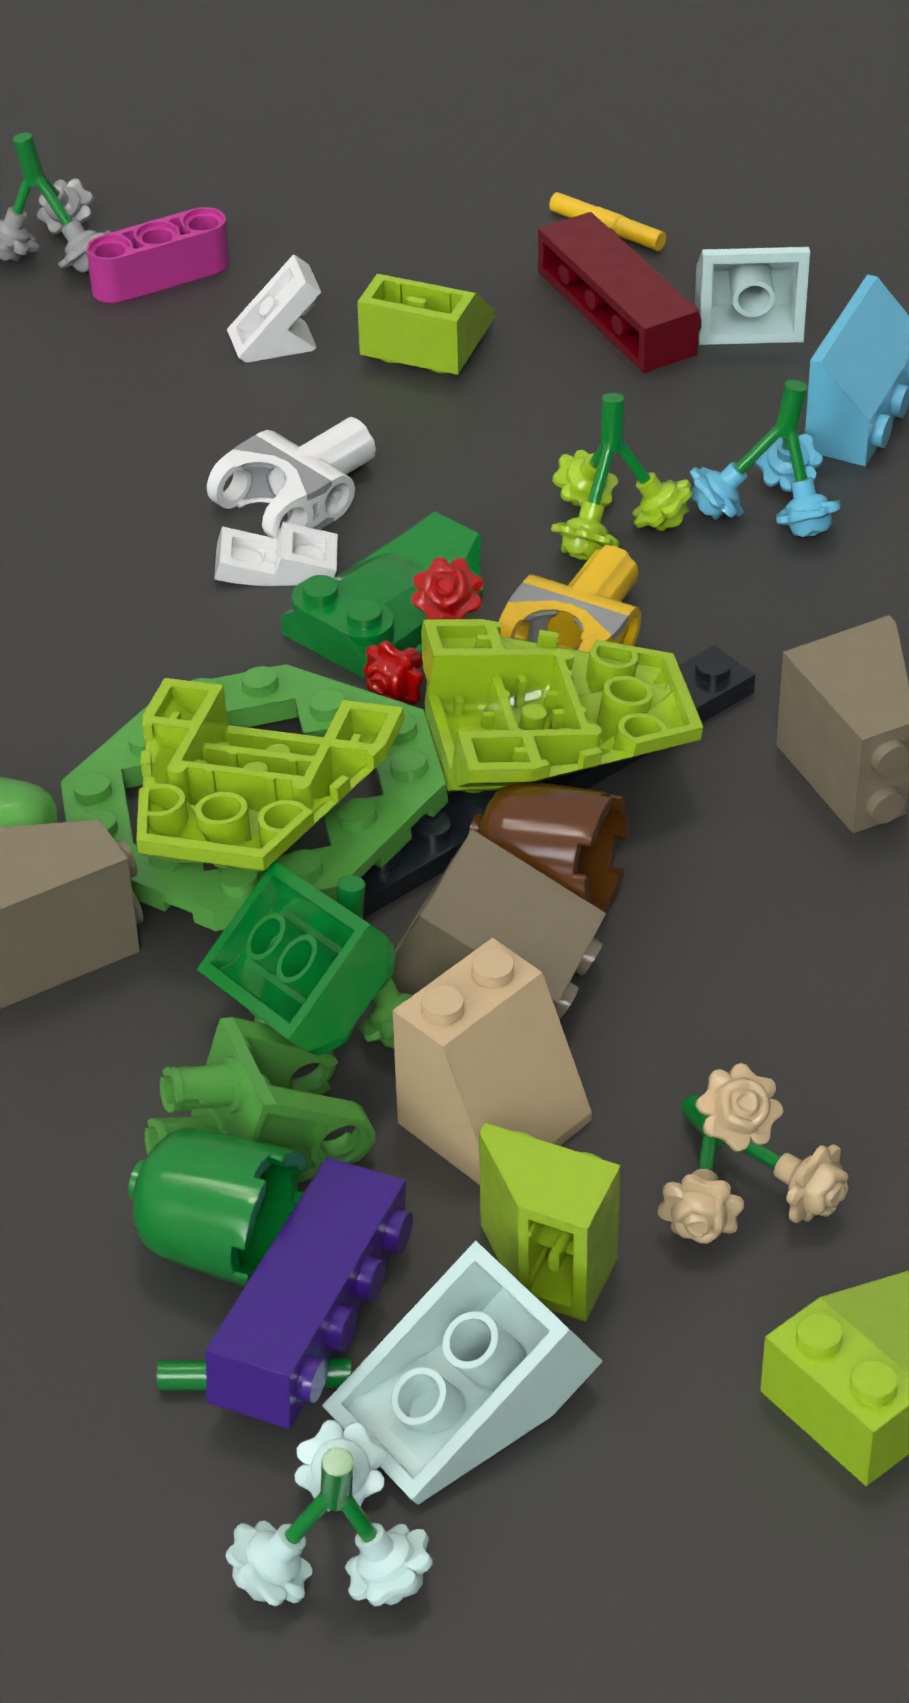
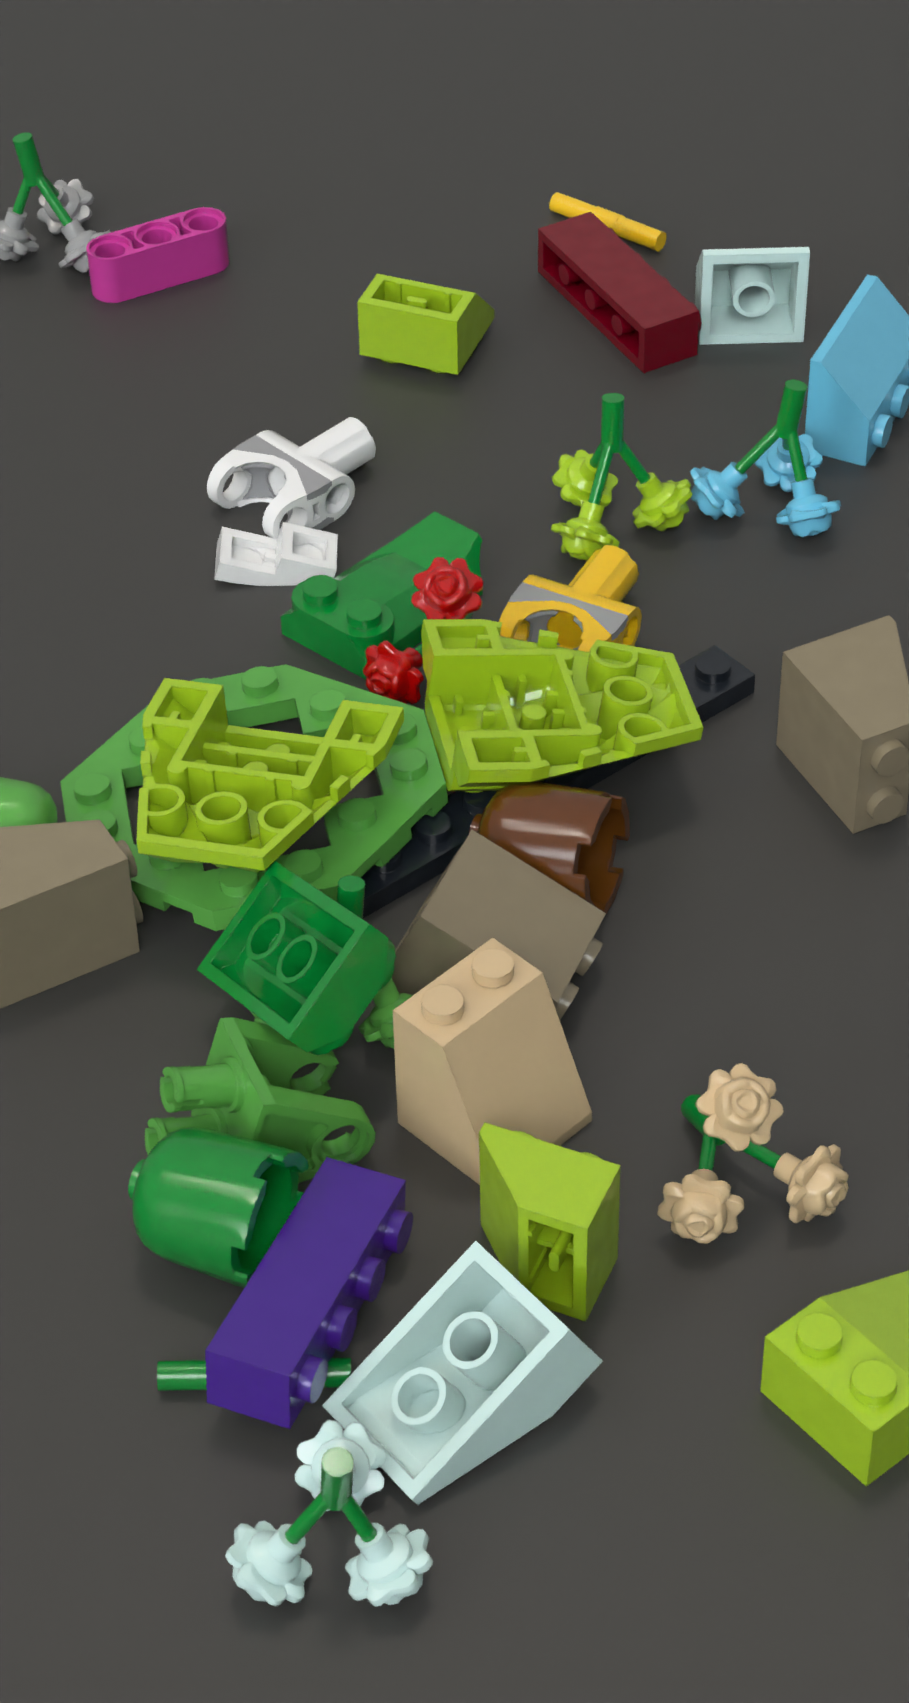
(272, 320): white slope -> none

